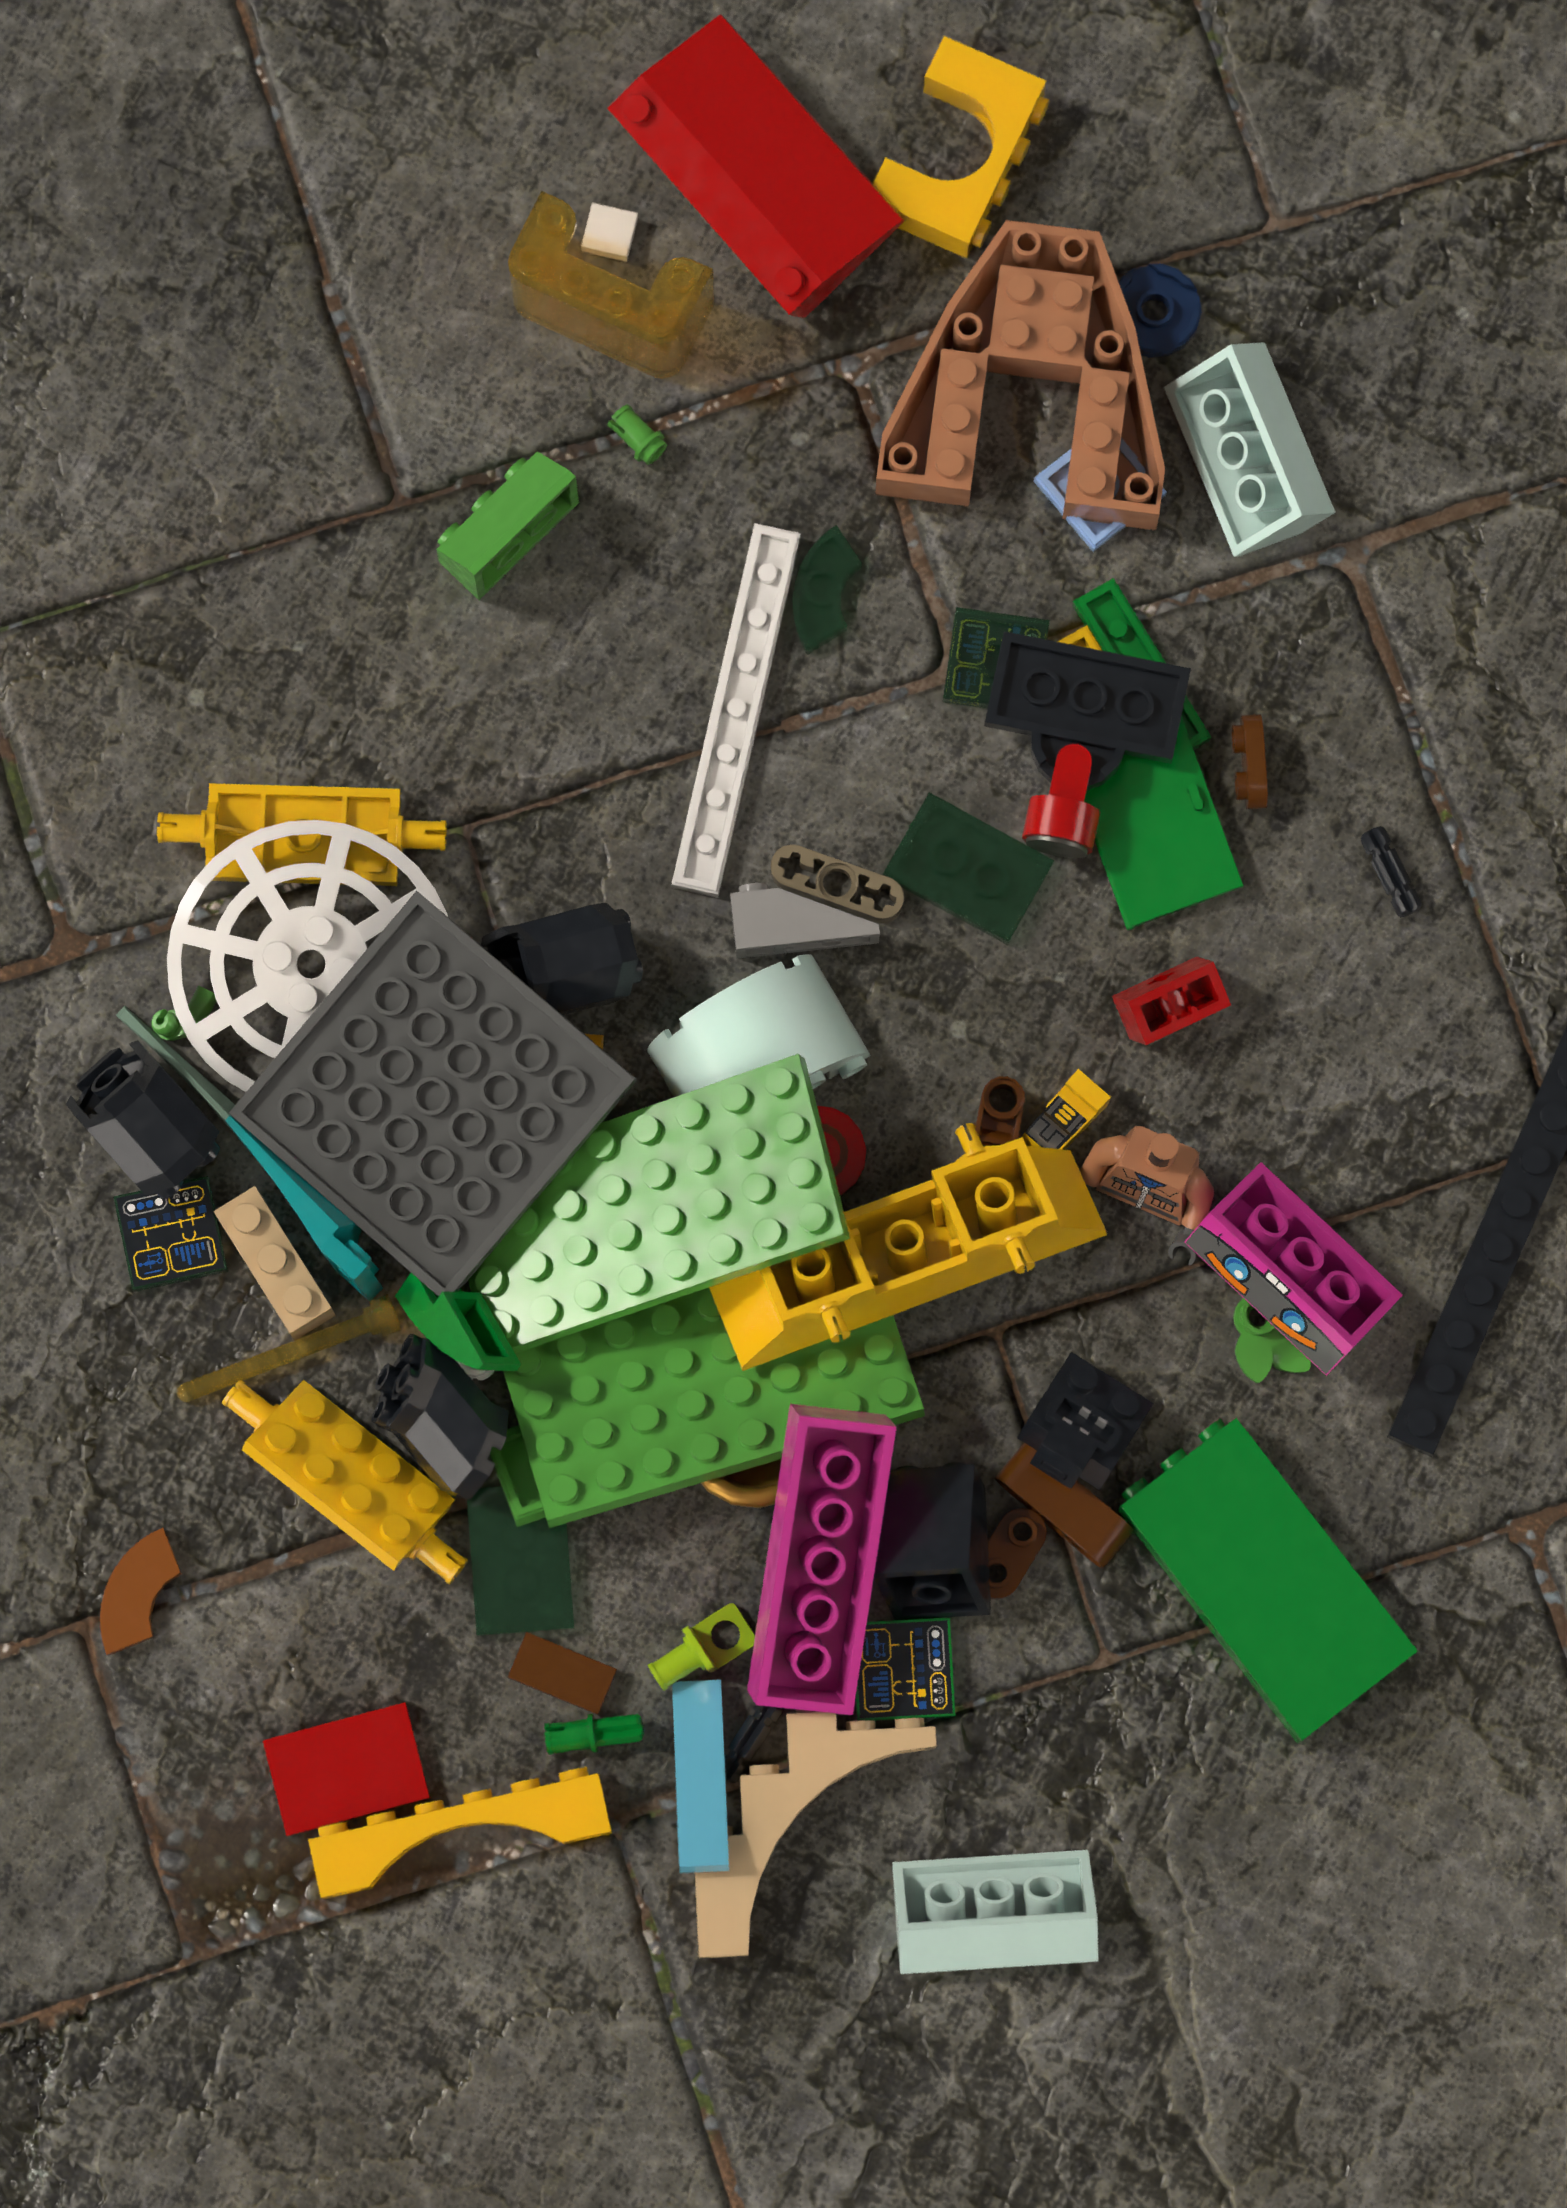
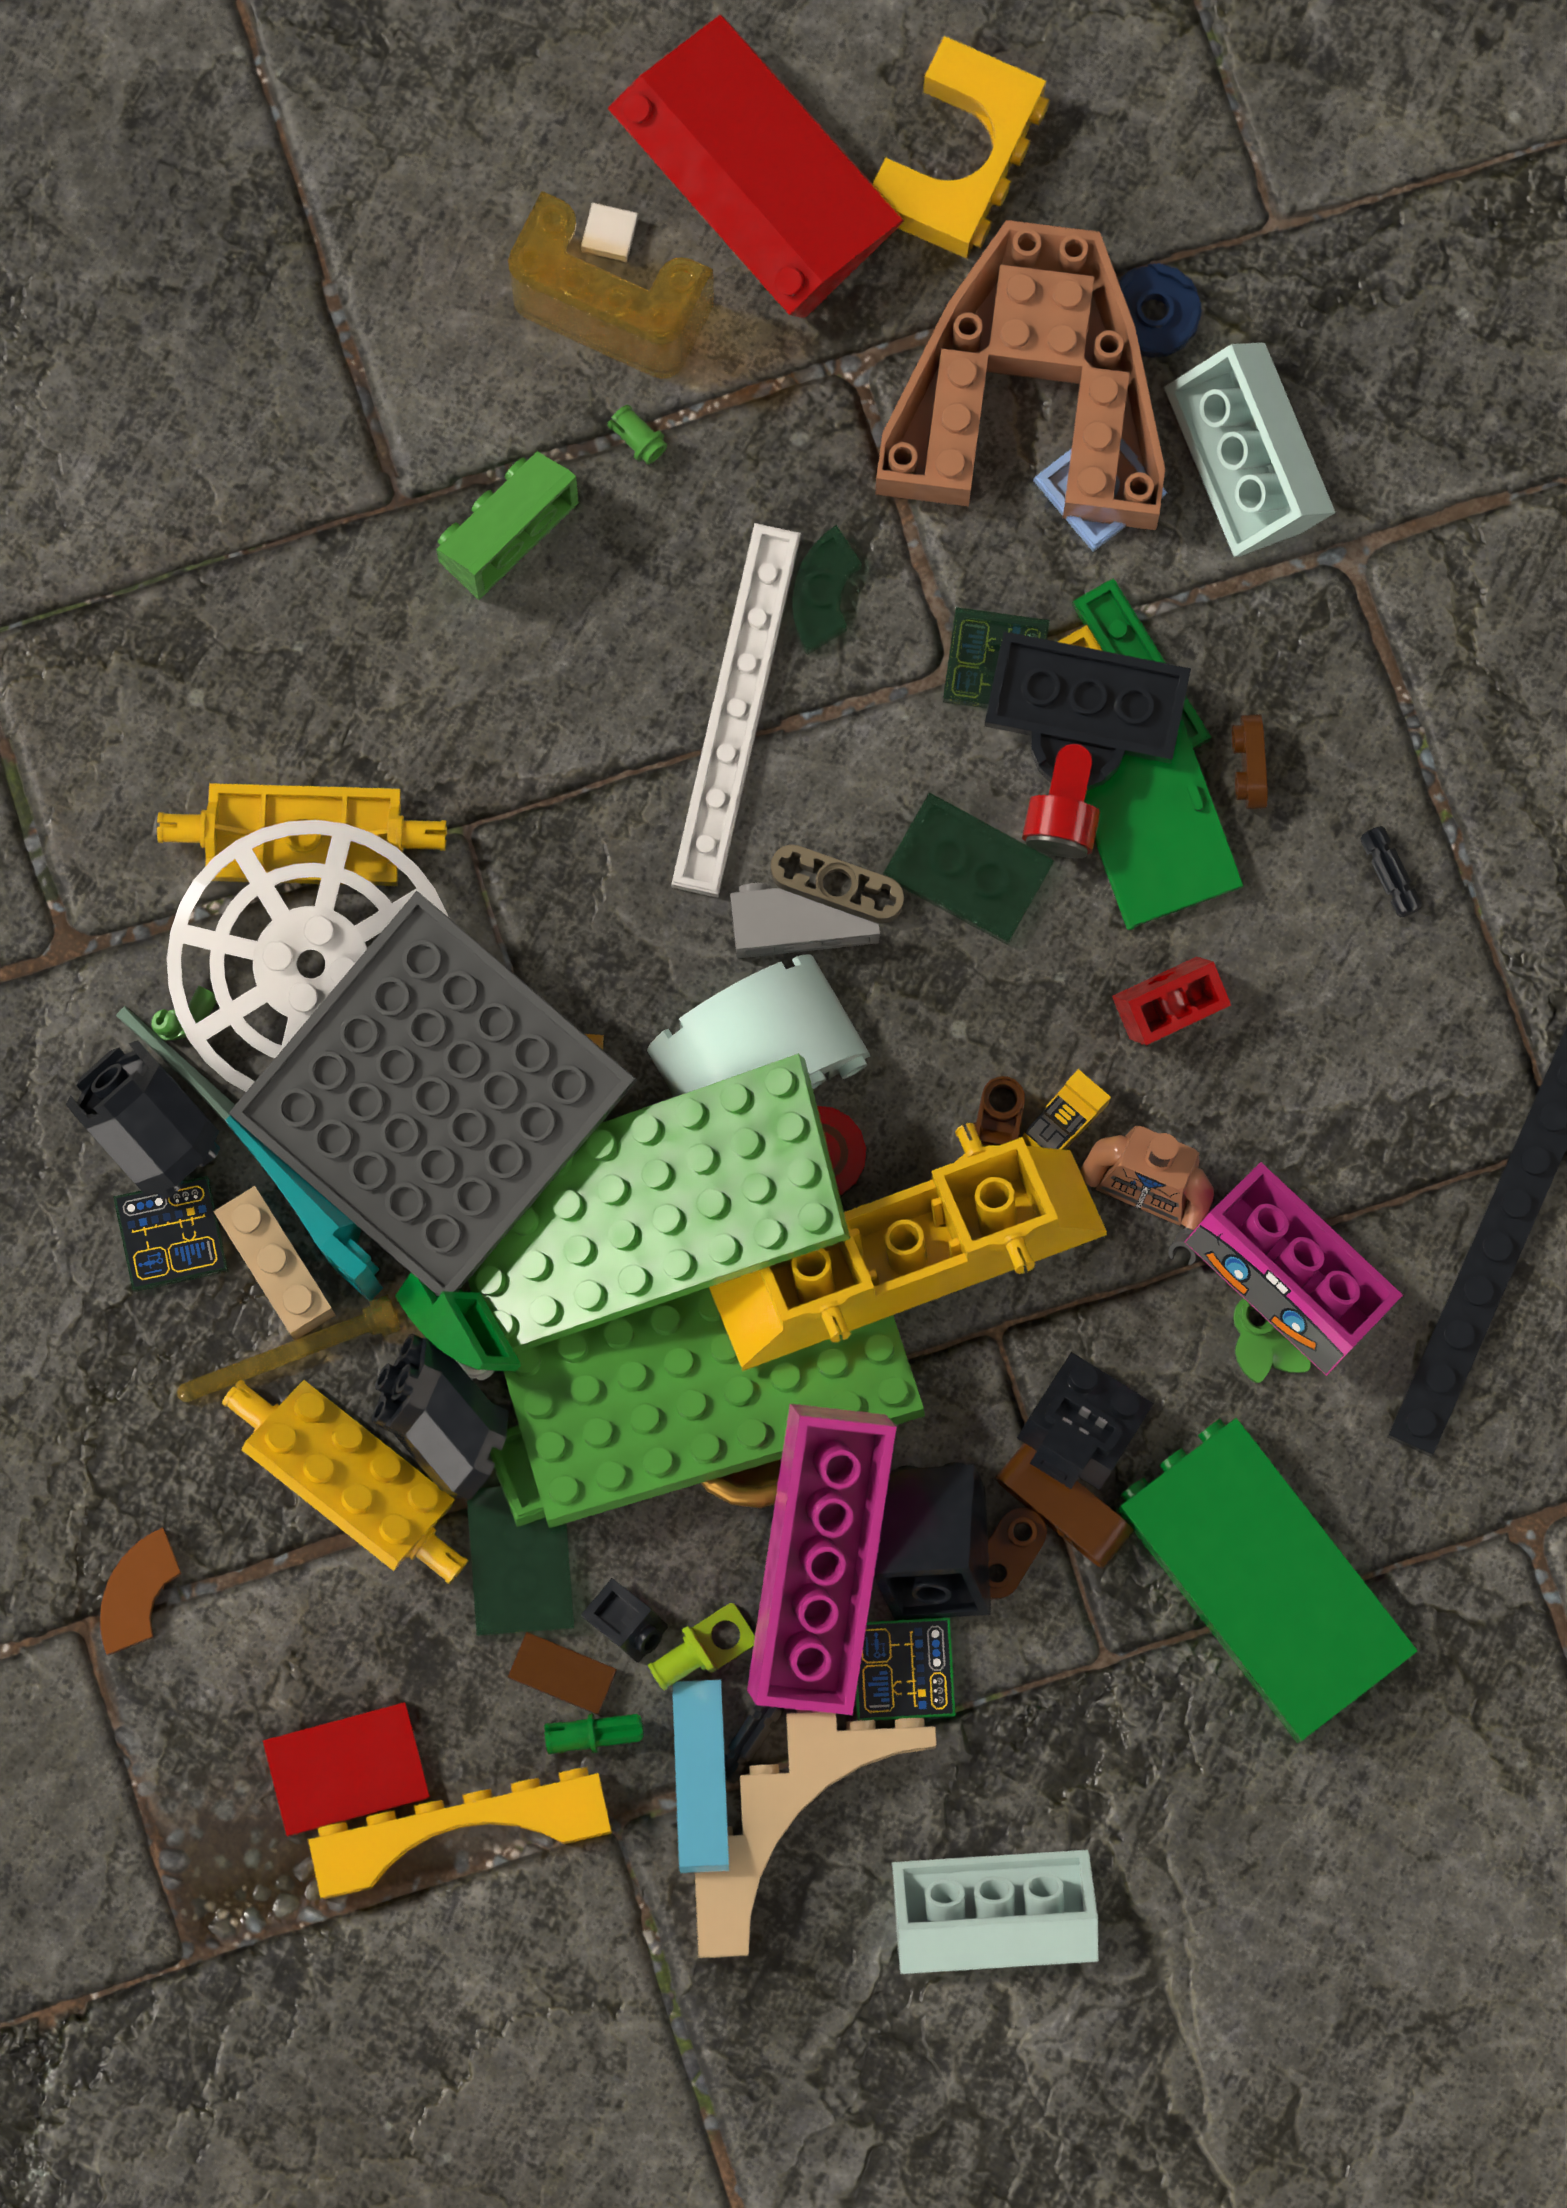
(572, 956): black brick -> none
(625, 1620): none -> black bracket

